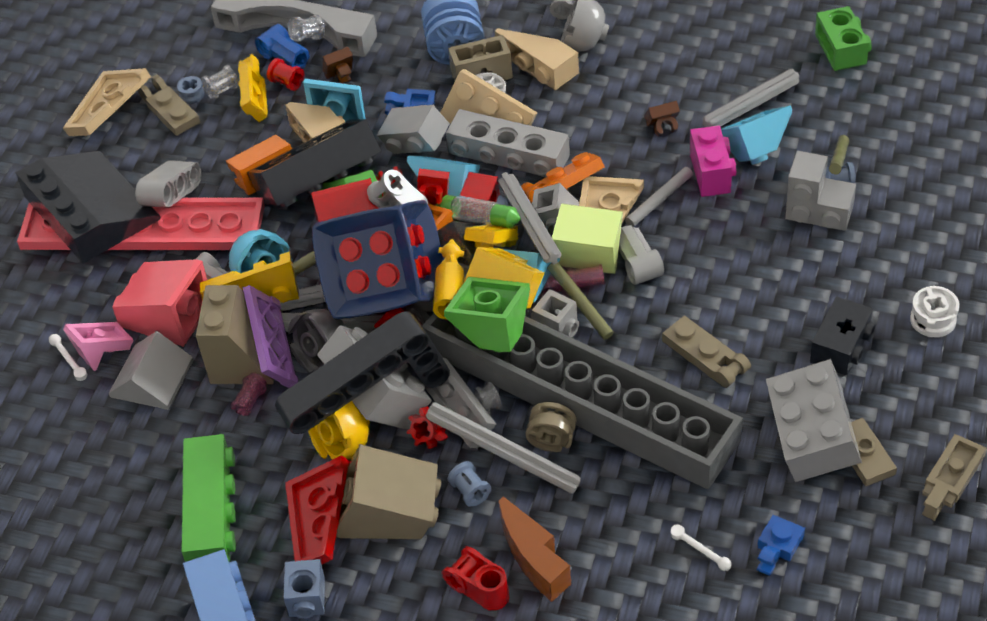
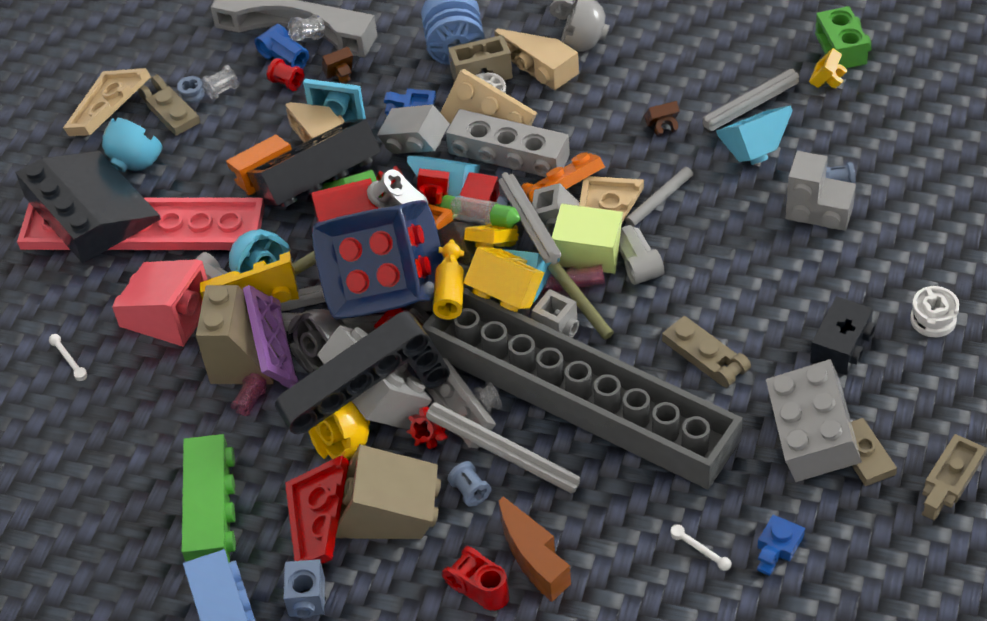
(96, 338): bright pink slope -> none
(128, 146): none -> medium azure cylinder
(152, 372): light grey slope -> none
(168, 183): light grey beam -> none
(252, 89): yellow hinge -> none
(490, 312): bright green slope -> none
(551, 429): dark tan wheel -> none
(711, 160): dark pink brick -> none
(828, 70): none -> yellow tile
(839, 154): olive bar -> none

